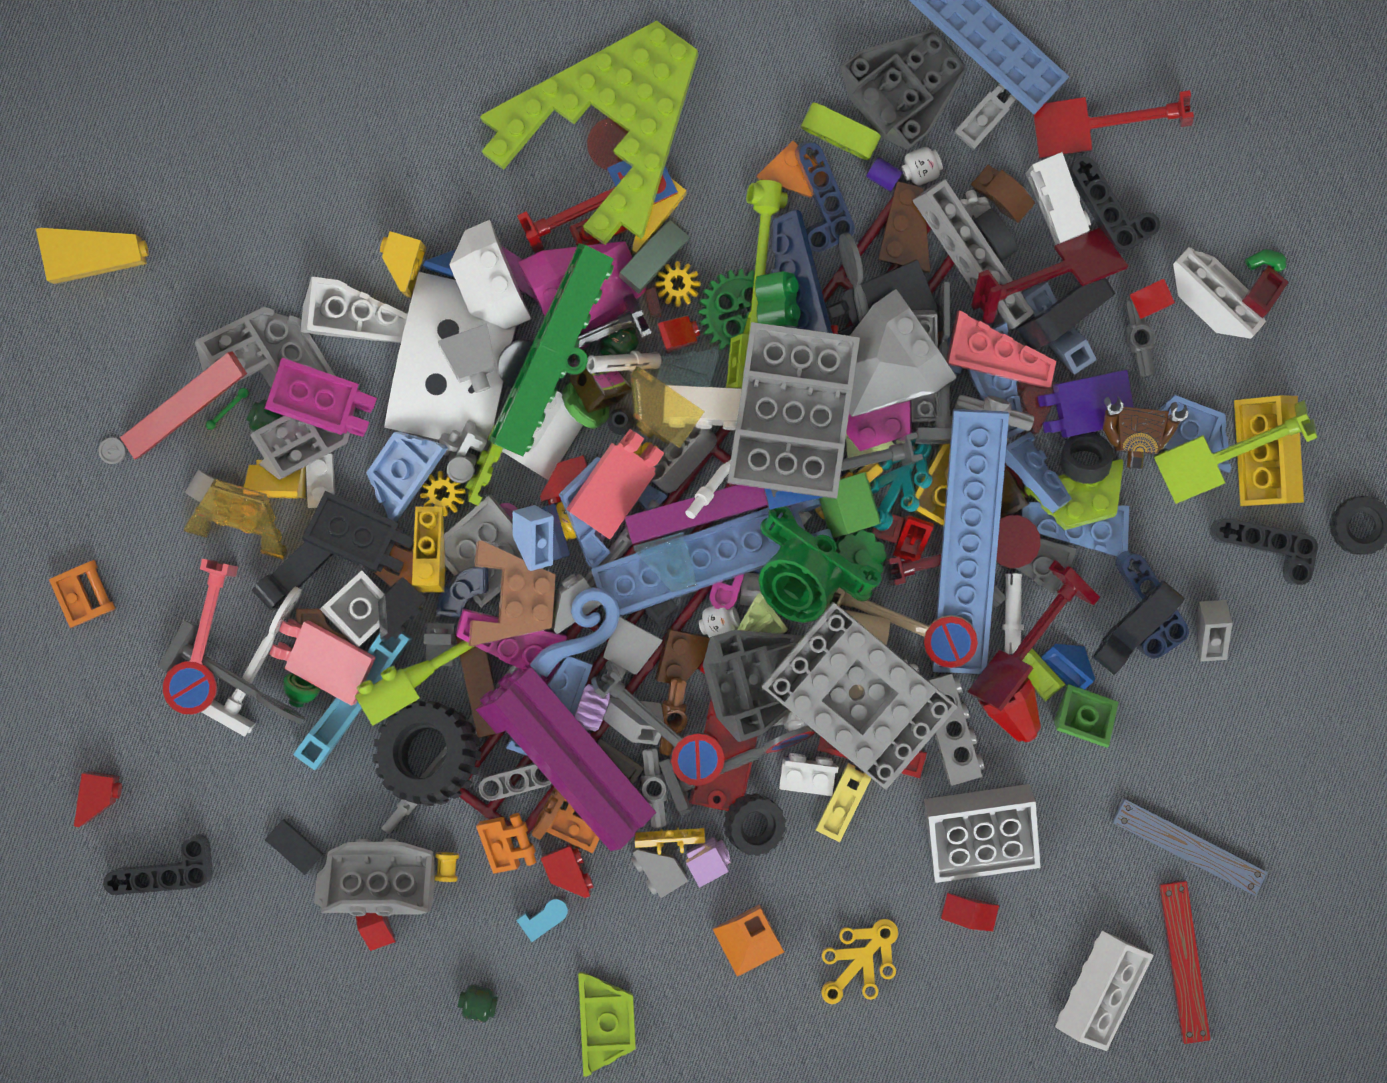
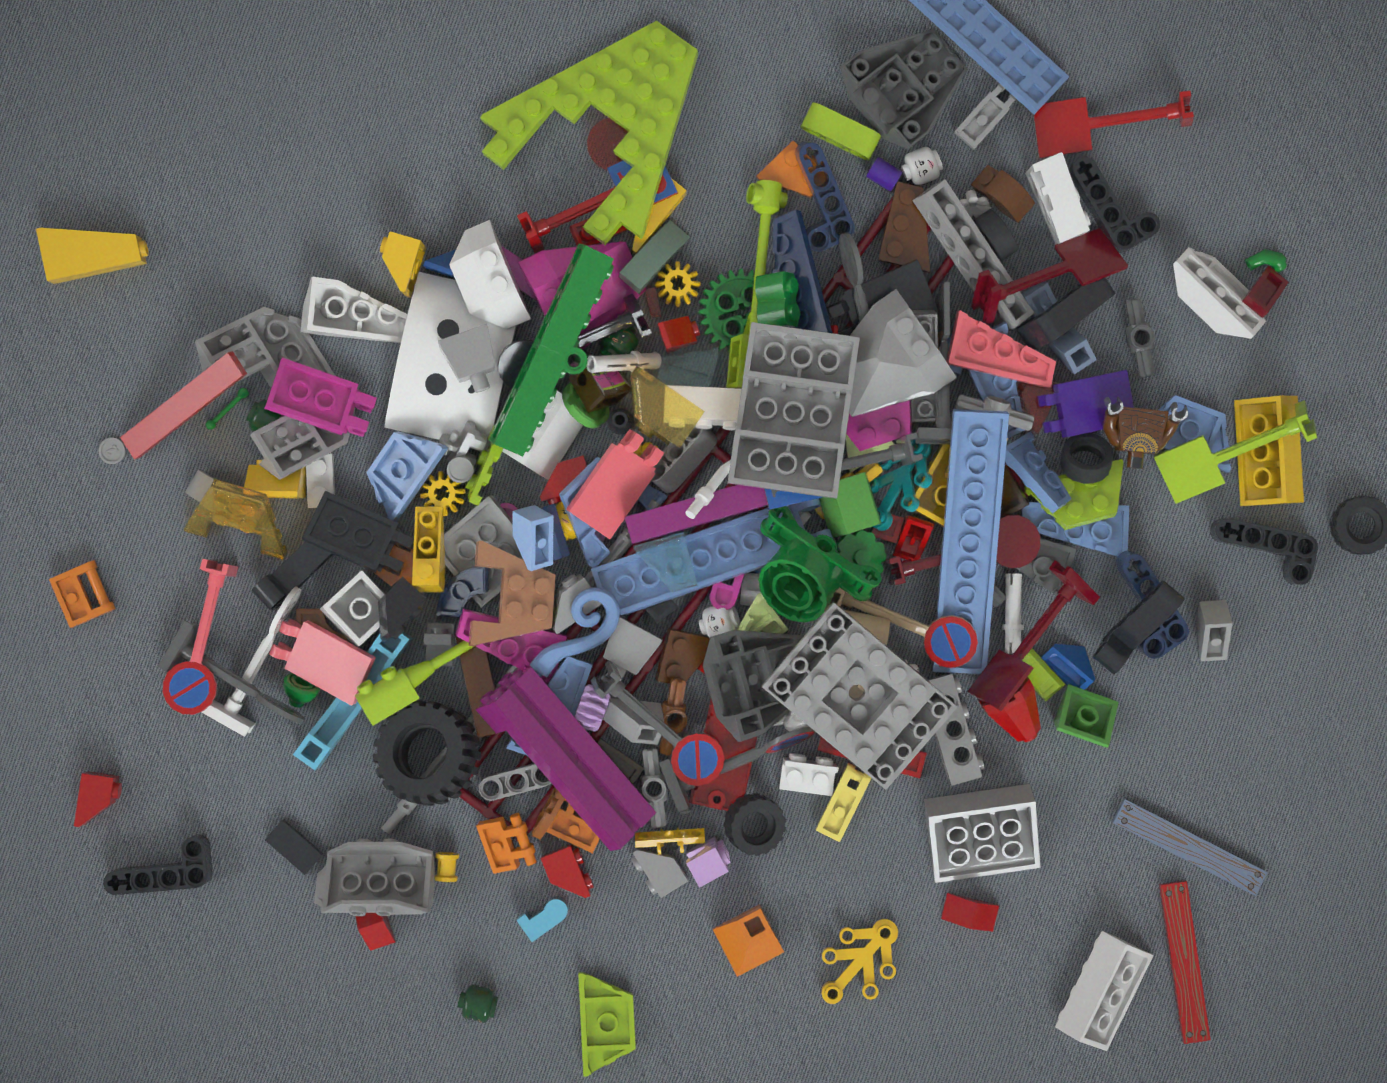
(1152, 298): red slope -> none

